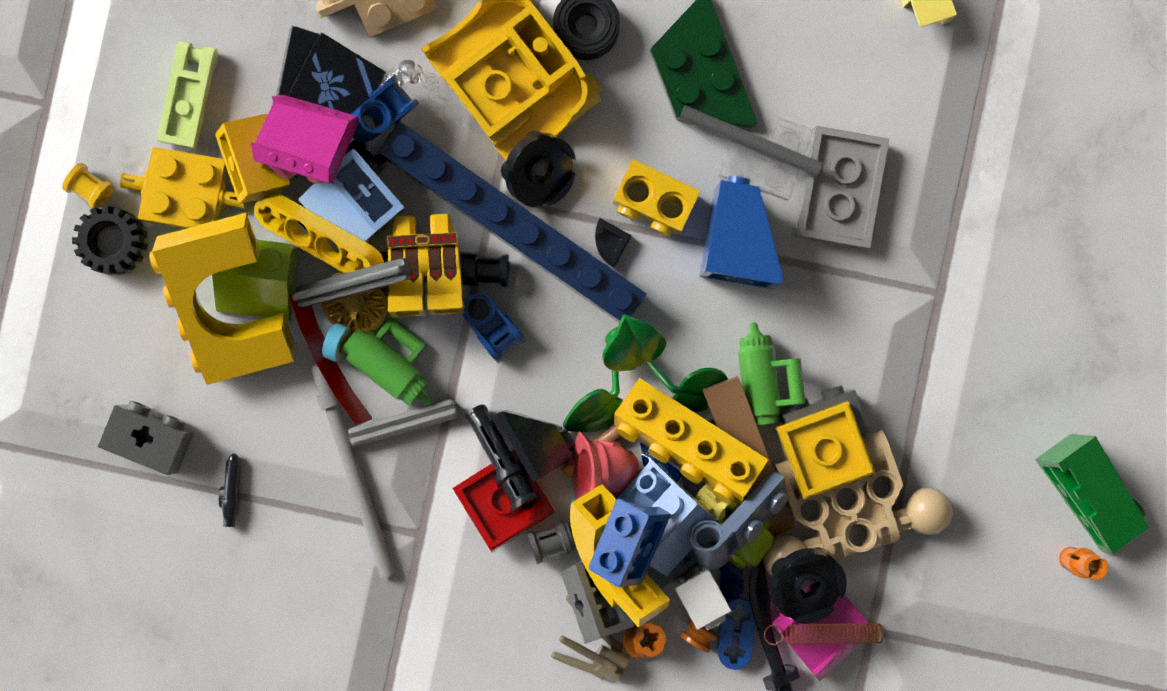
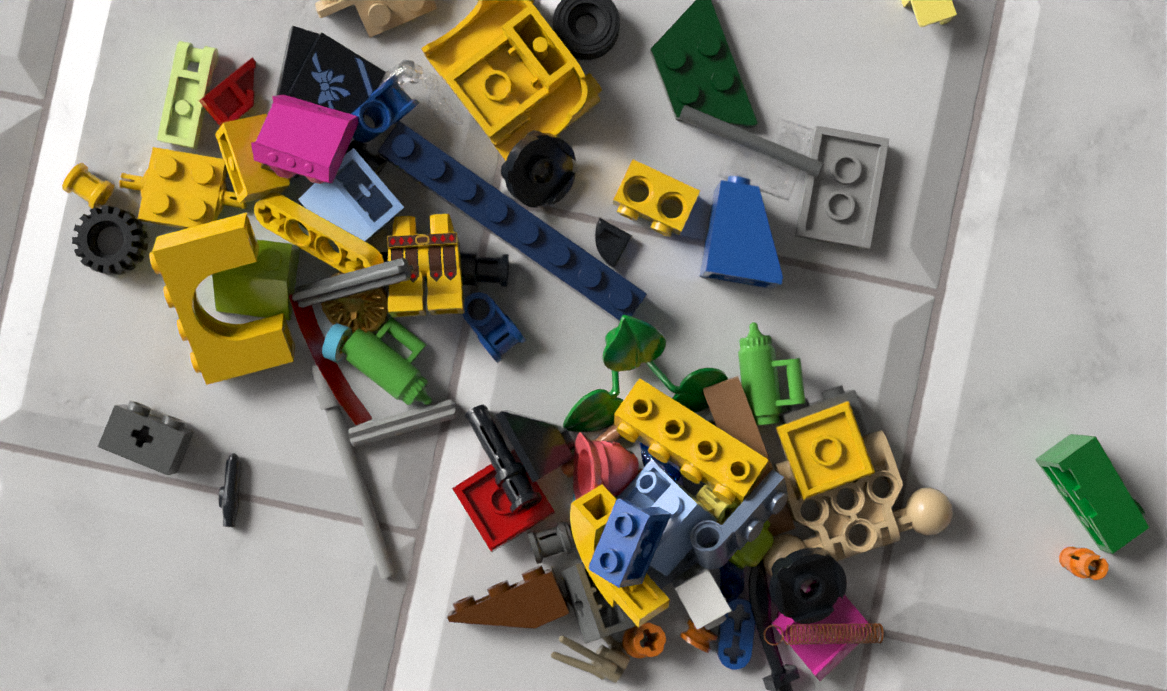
(233, 95): none -> red tile
(521, 605): none -> reddish brown slope

